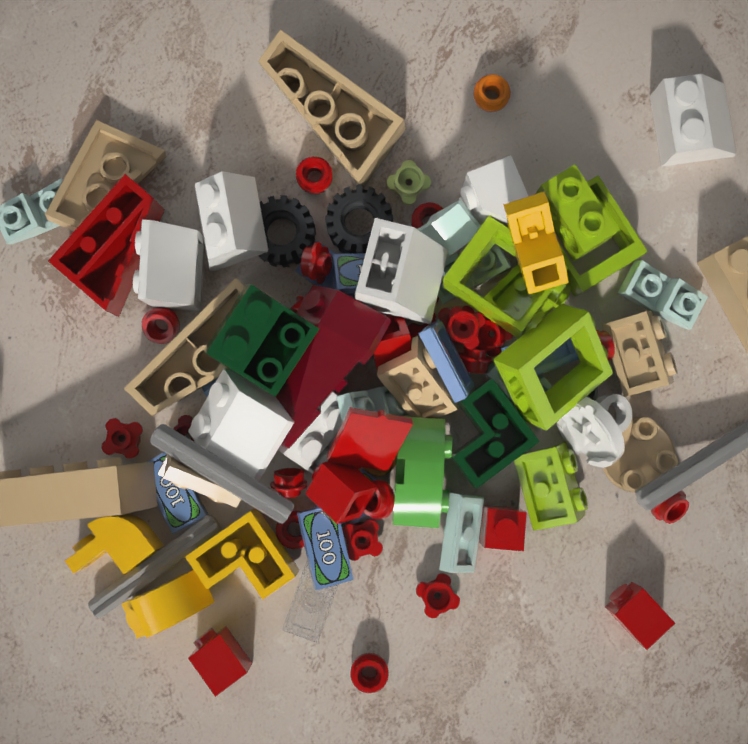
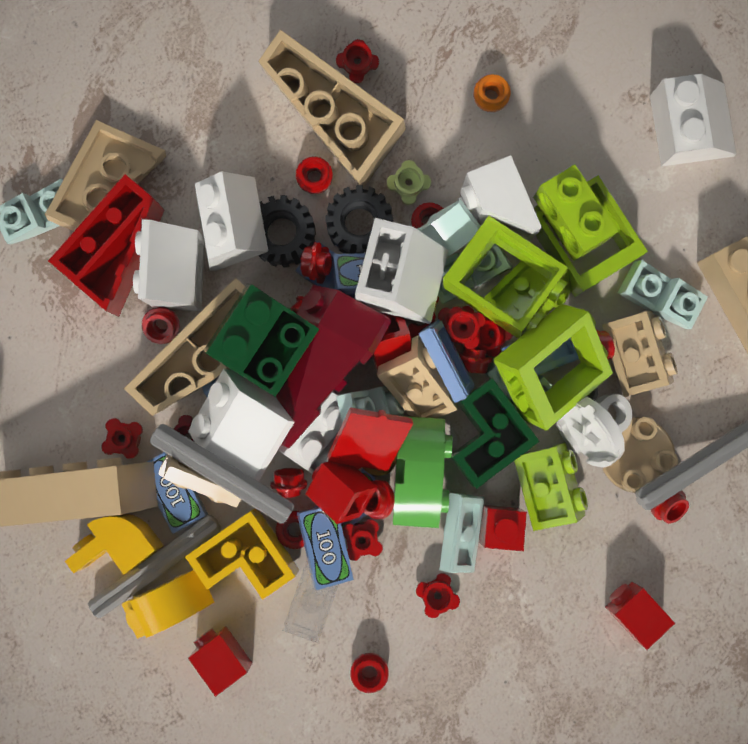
(357, 50): none -> red plate
(536, 243): yellow brick -> none

